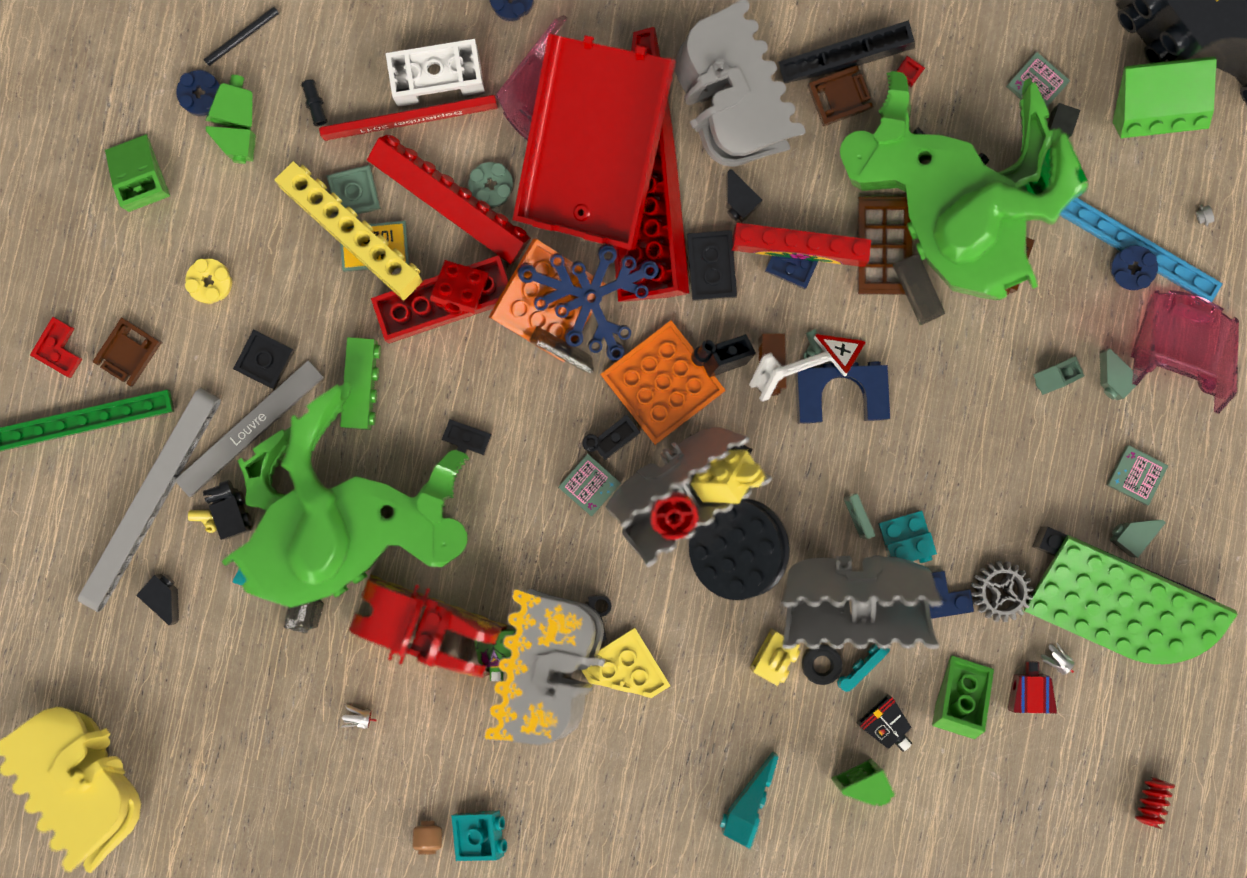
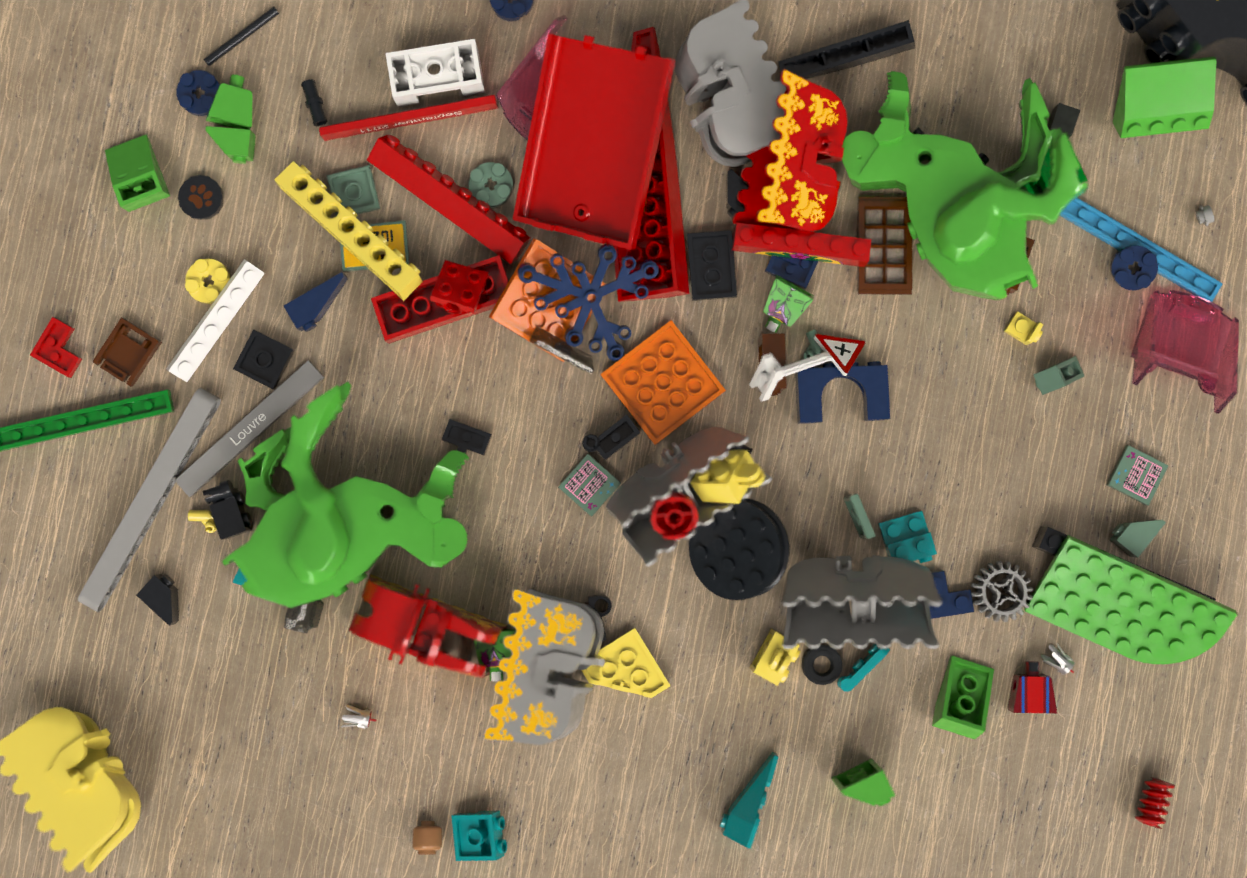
(200, 197): none -> black tile
(215, 321): none -> white plate
(312, 305): none -> dark blue slope
(361, 374): bright green brick -> none
(724, 355): black hinge -> none
(785, 178): none -> red animal
(785, 303): none -> bright green torso
(843, 95): reddish brown container -> none
(887, 724): black torso -> none
(911, 70): red tile -> none
(919, 289): clear smoke slope -> none
(1024, 329): none -> light yellow bracket
(1045, 75): sand green tile -> none
(1115, 375): sand green slope -> none

